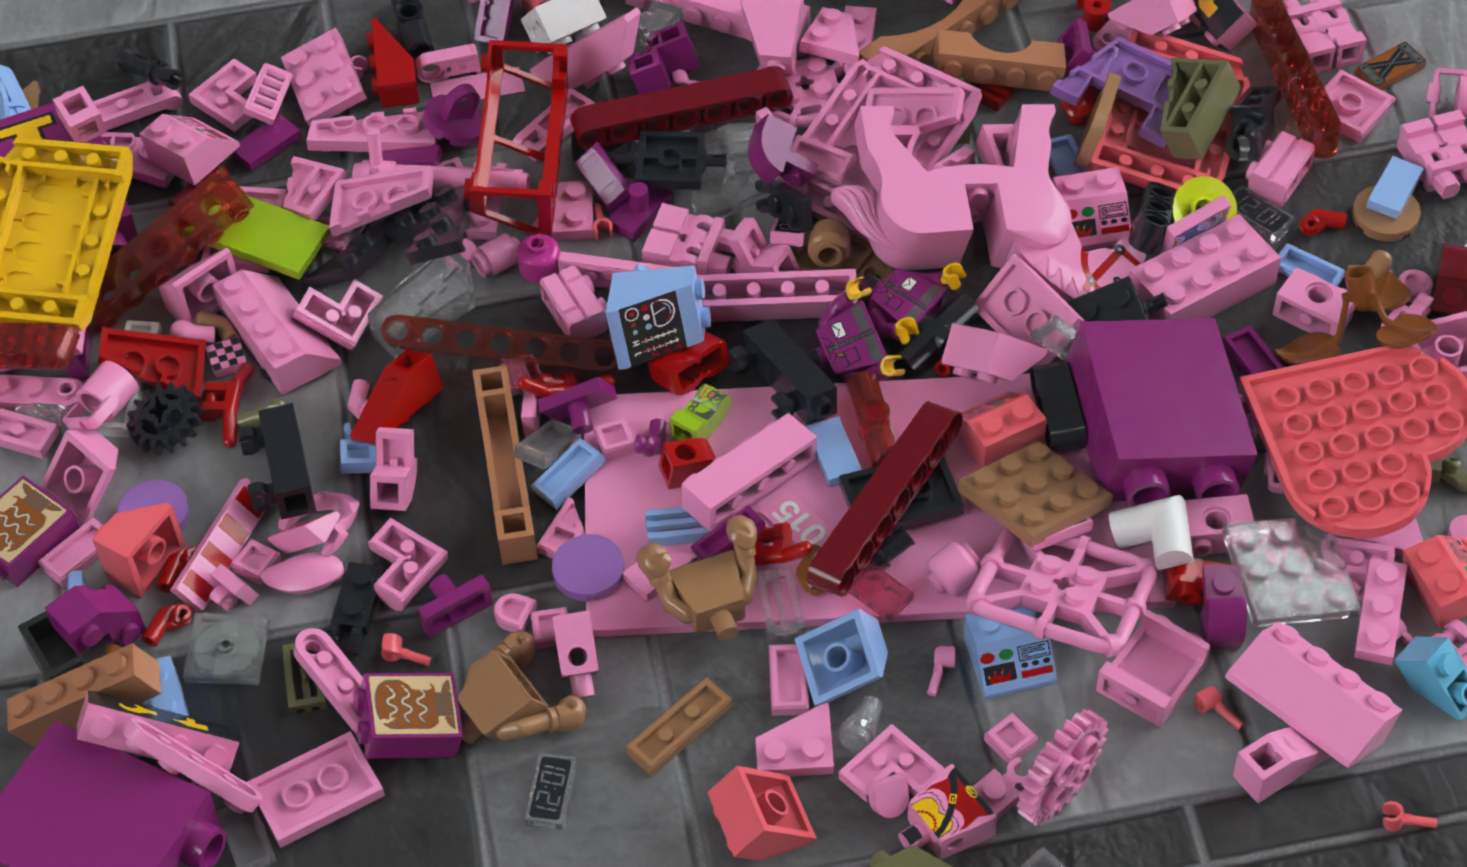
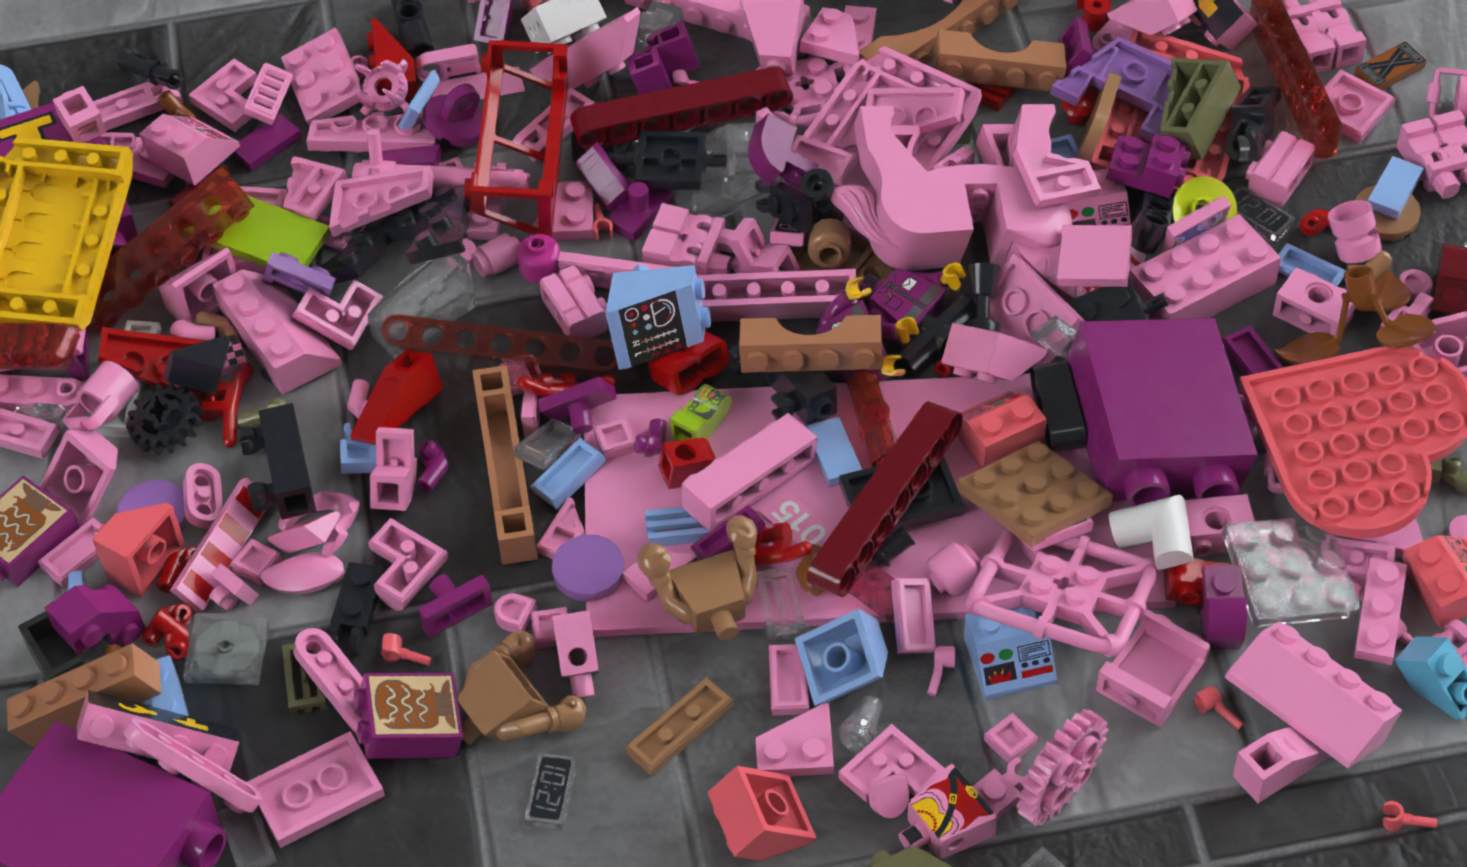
(173, 105): none -> dark orange arm
(175, 635): none -> red arm
(198, 365): none -> black slope
(204, 498): none -> bright pink plate
(287, 271): none -> medium lavender plate
(393, 98): none -> bright pink piece
(419, 101): none -> light blue tile
(435, 464): none -> magenta arm
(772, 348): none -> nougat arch
(817, 187): none -> black piece
(913, 615): none -> bright pink tile
(983, 284): none -> black piece
(1056, 178): none -> bright pink wing
(1094, 255): none -> bright pink tile
(1149, 166): none -> magenta plate
(1355, 231): none -> bright pink wheel

